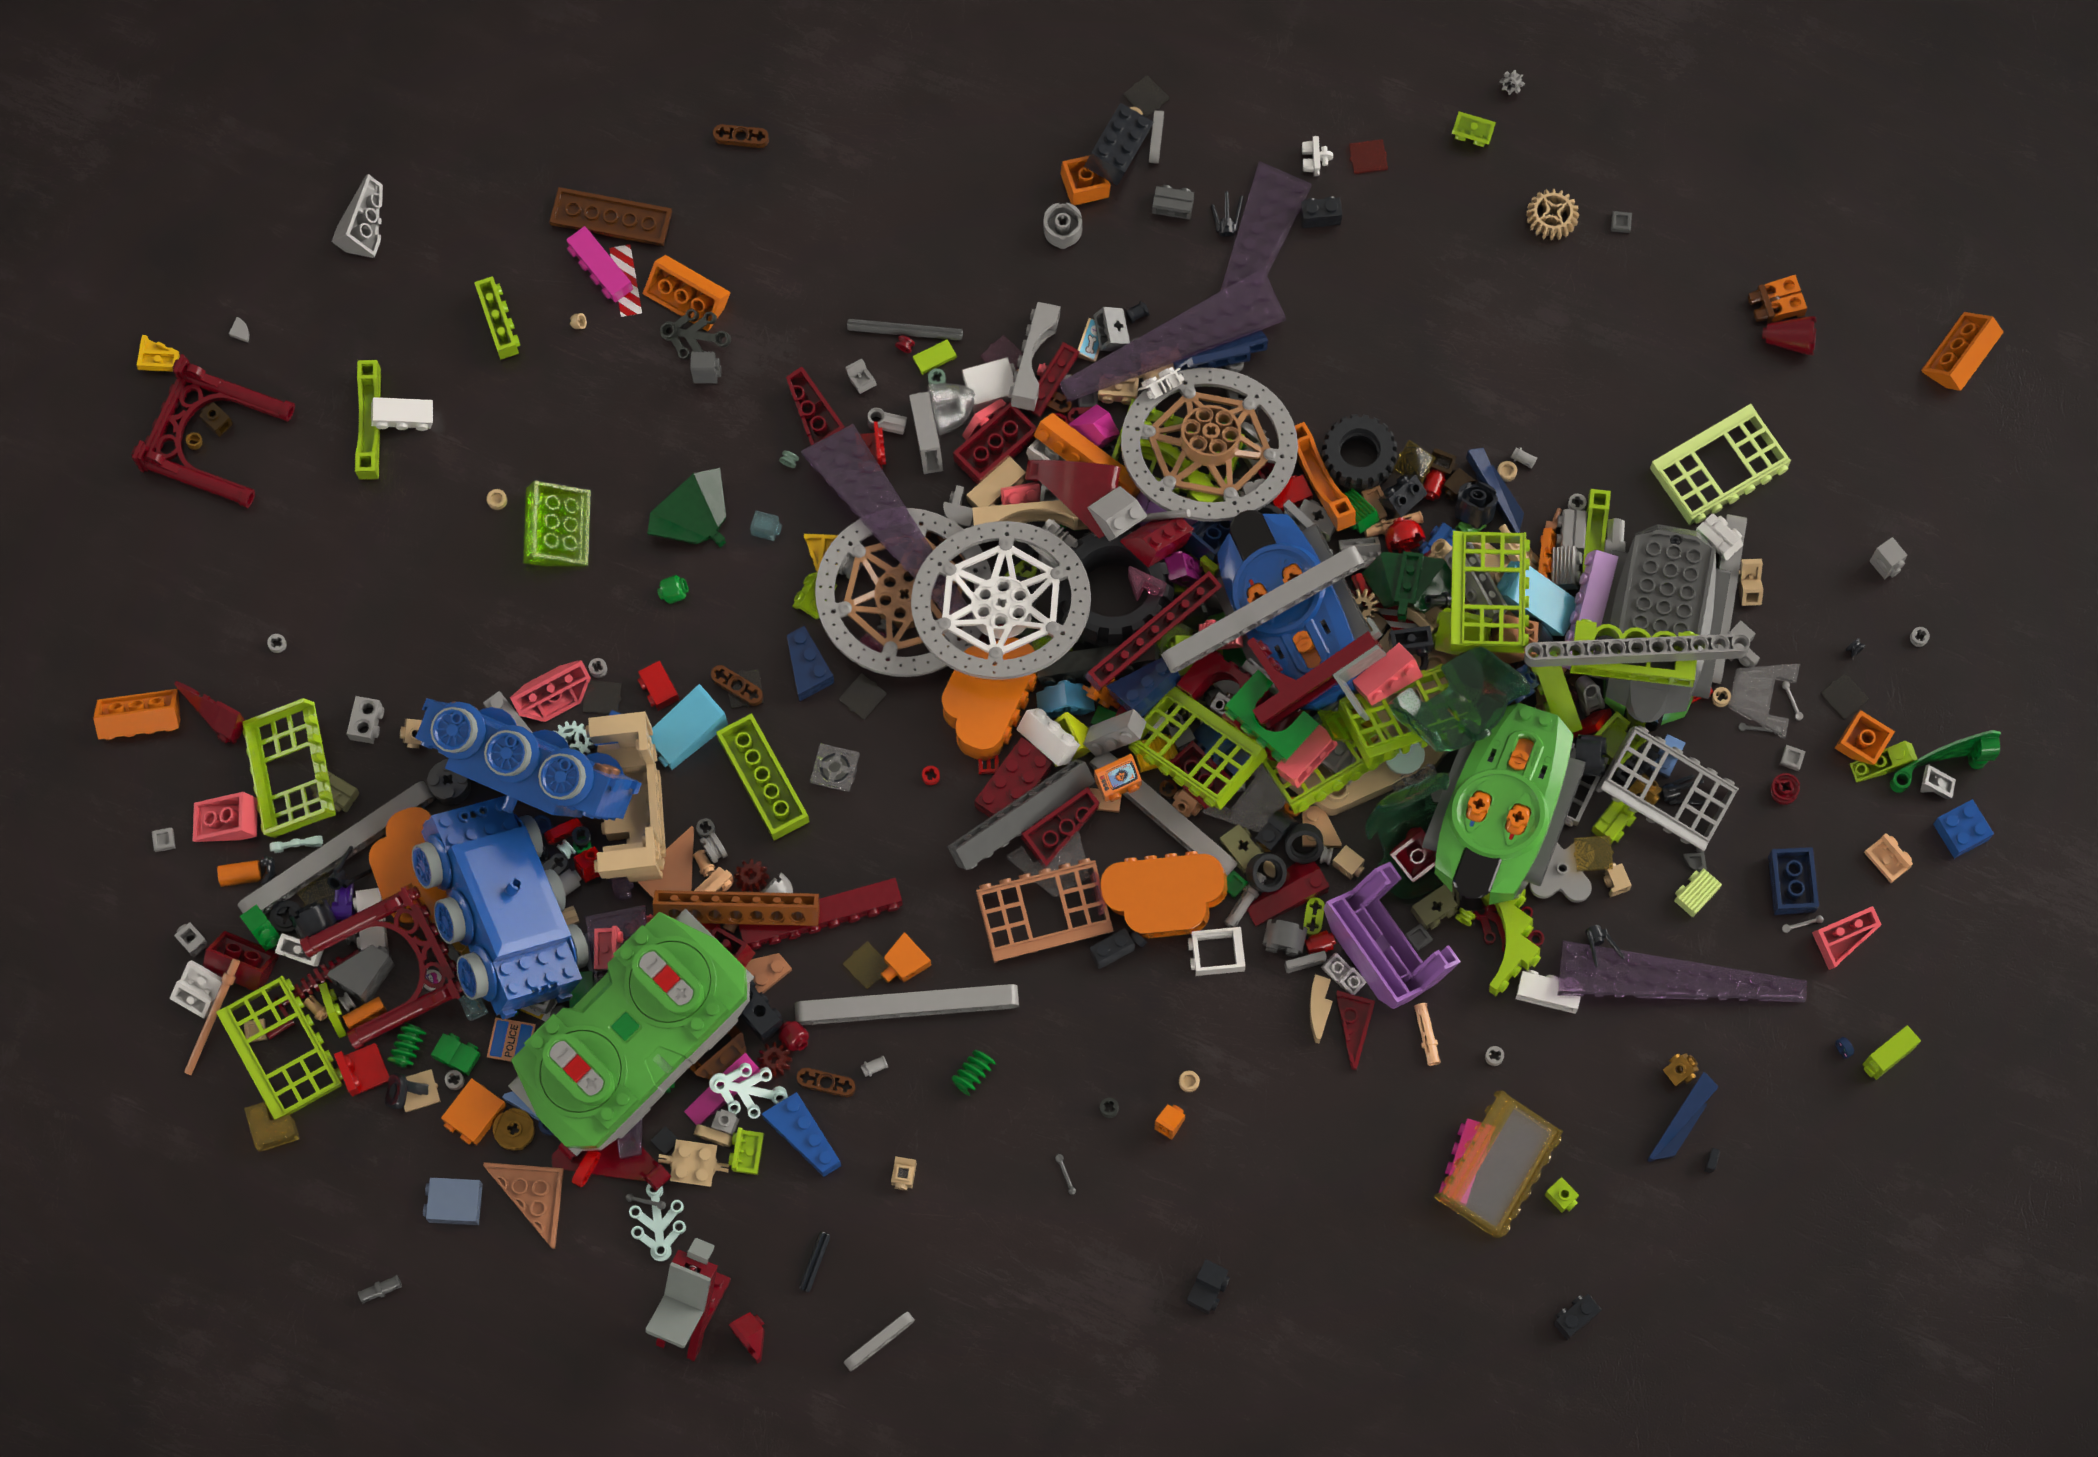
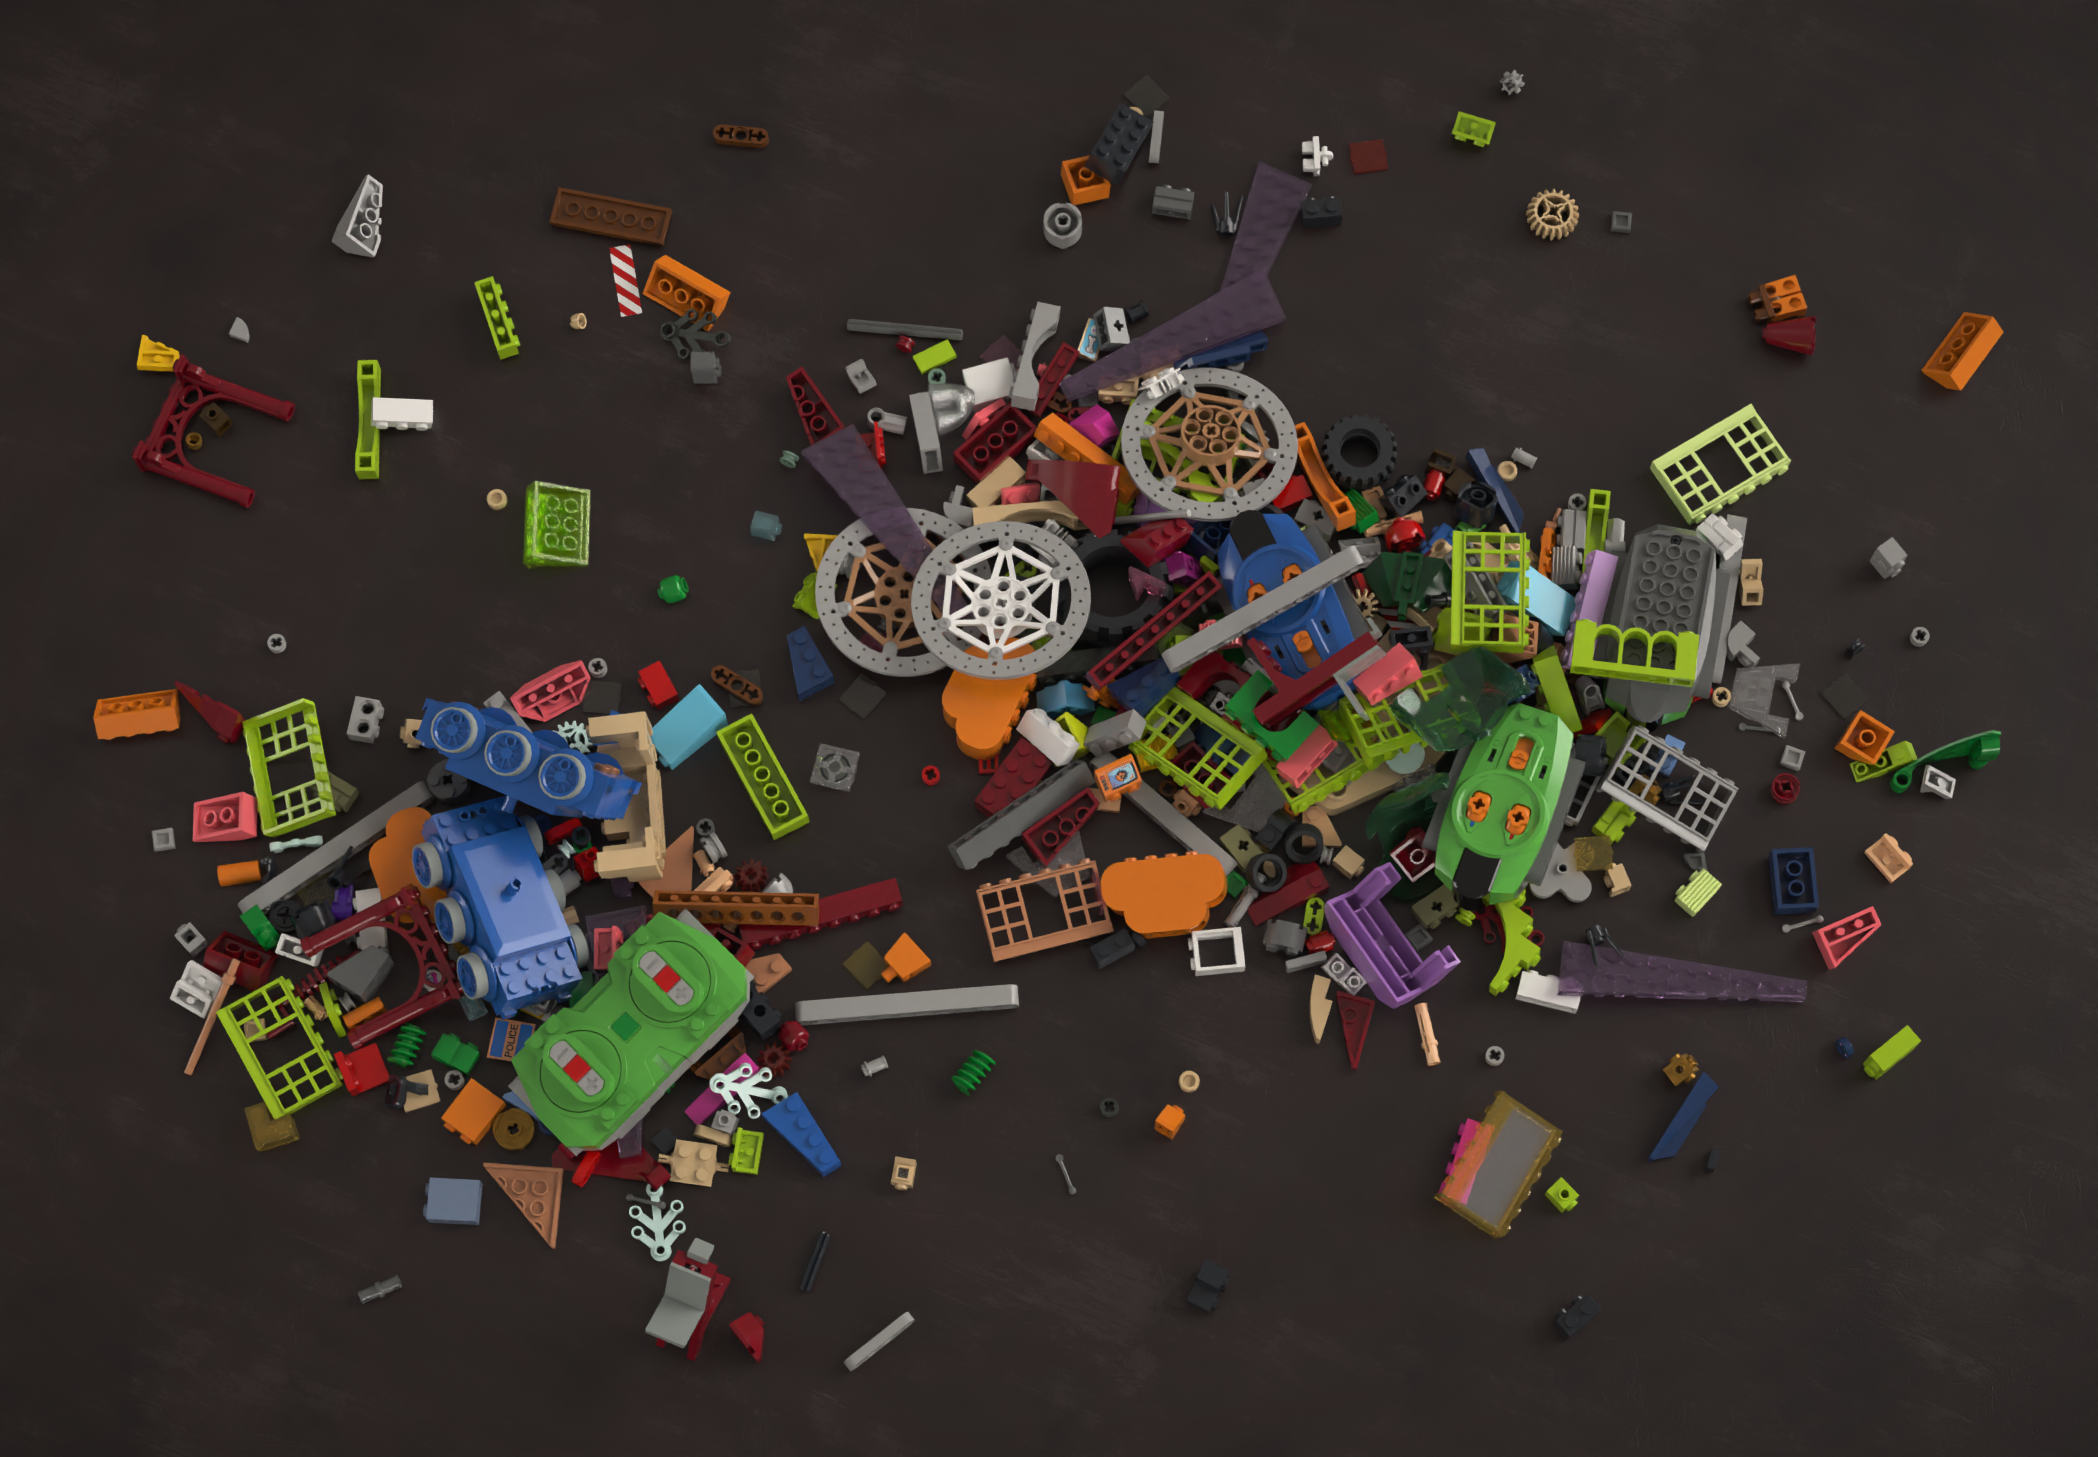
(599, 264): dark pink brick -> none
(692, 510): dark green panel -> none
(830, 1090): reddish brown beam -> none
(1117, 512): light grey slope -> none
(1299, 517): light grey plate -> none
(1414, 461): clear yellow piece -> none
(1626, 645): light grey beam -> none
(1963, 828): blue brick -> none

